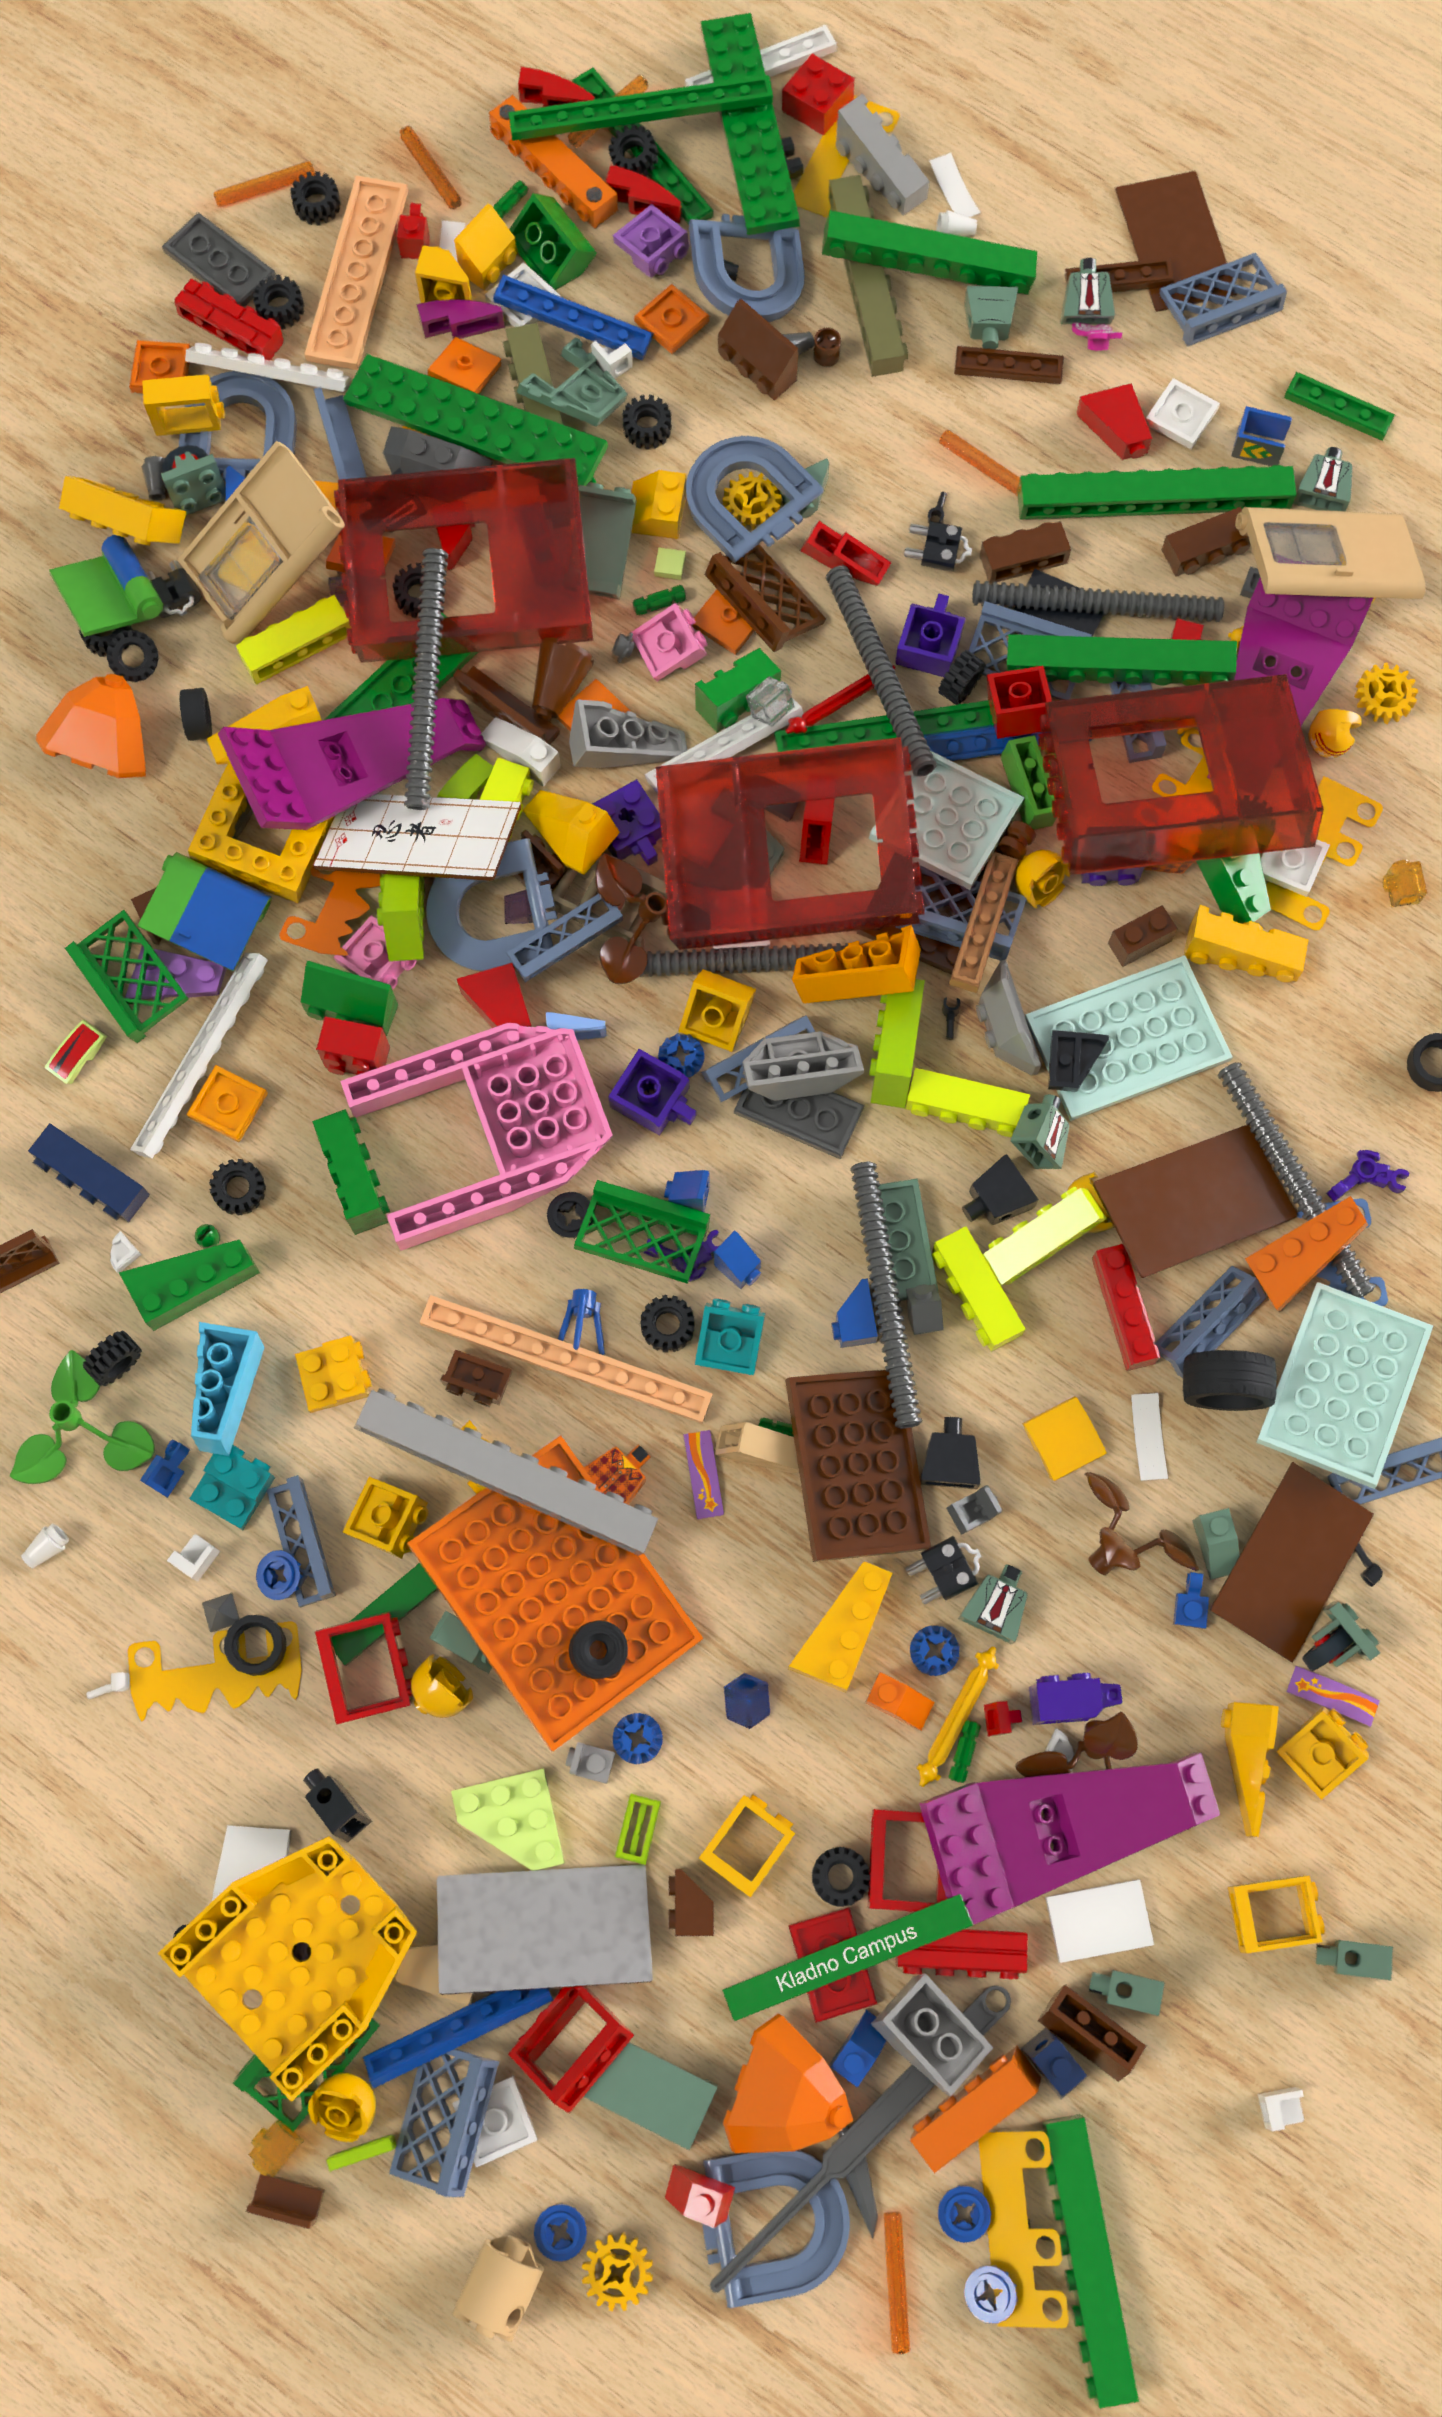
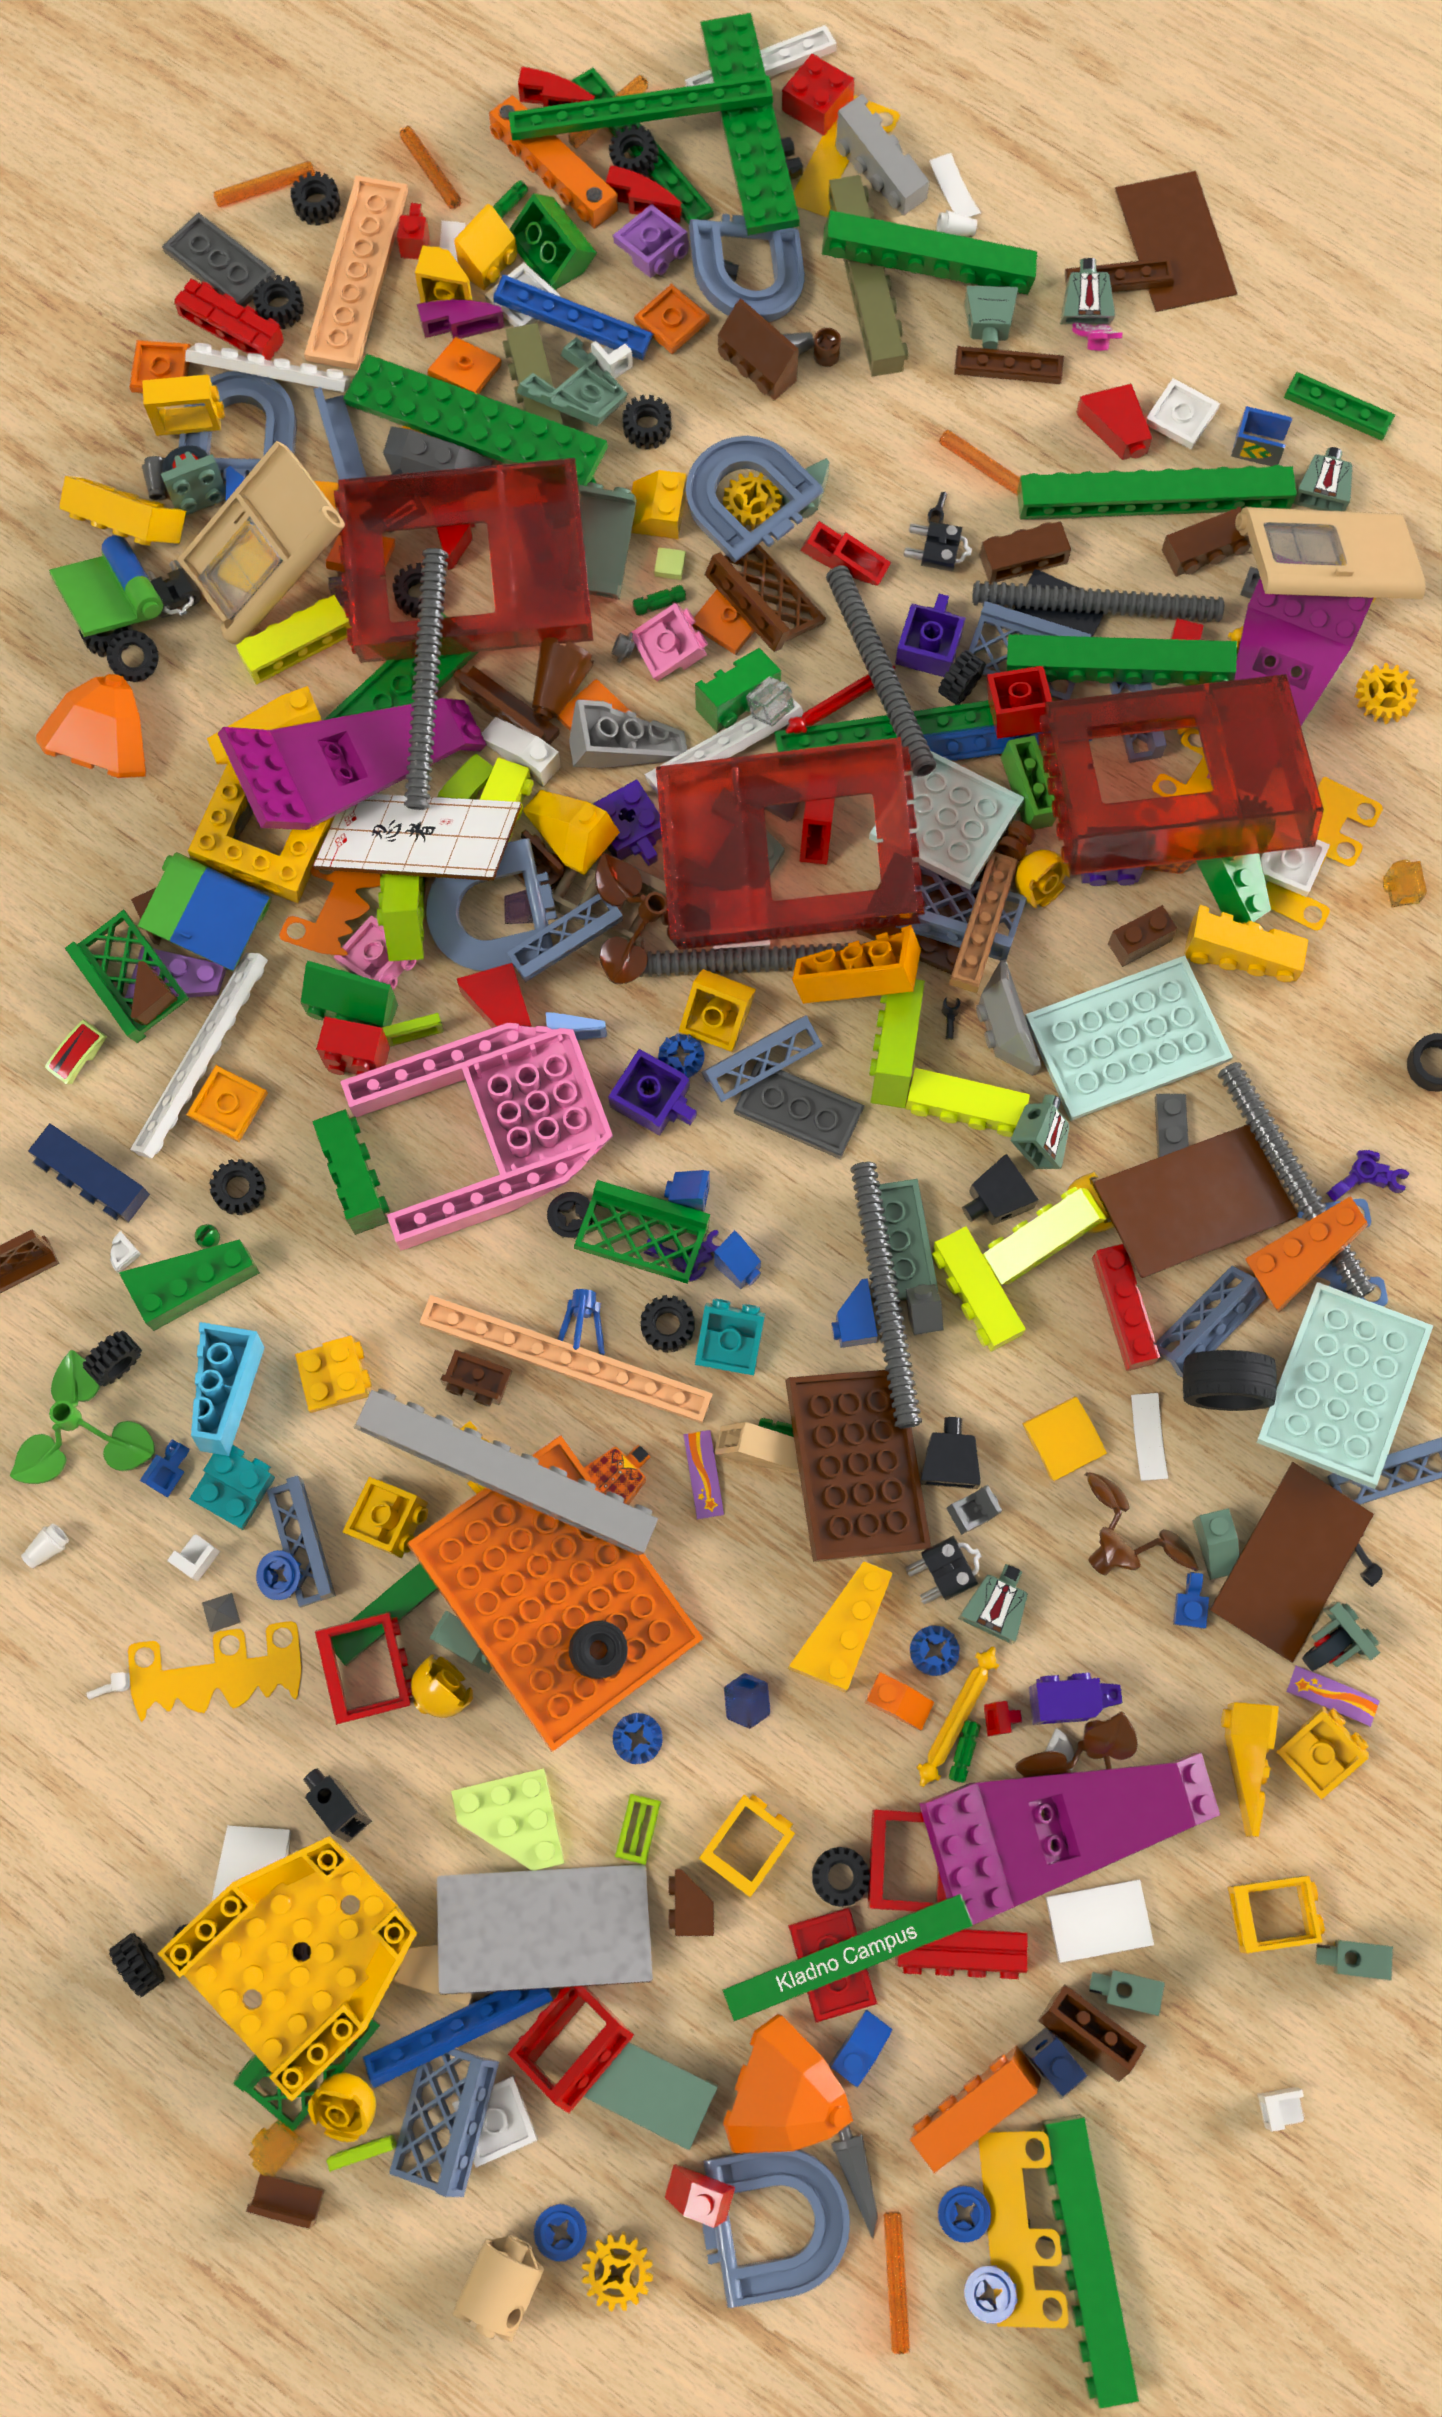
(136, 1964): none -> black tyre
(150, 995): none -> reddish brown slope
(195, 714): black tyre -> none
(238, 1628): black tyre -> none
(413, 1029): none -> lime tile
(590, 1762): light grey bracket -> none
(801, 1065): light grey wedge -> none
(859, 2139): dark grey piece -> none
(932, 2034): light grey slope -> none
(1072, 1058): black wing -> none
(1171, 1123): none -> dark grey plate
(1233, 312): sand blue fence -> none
(1330, 732): yellow helmet -> none

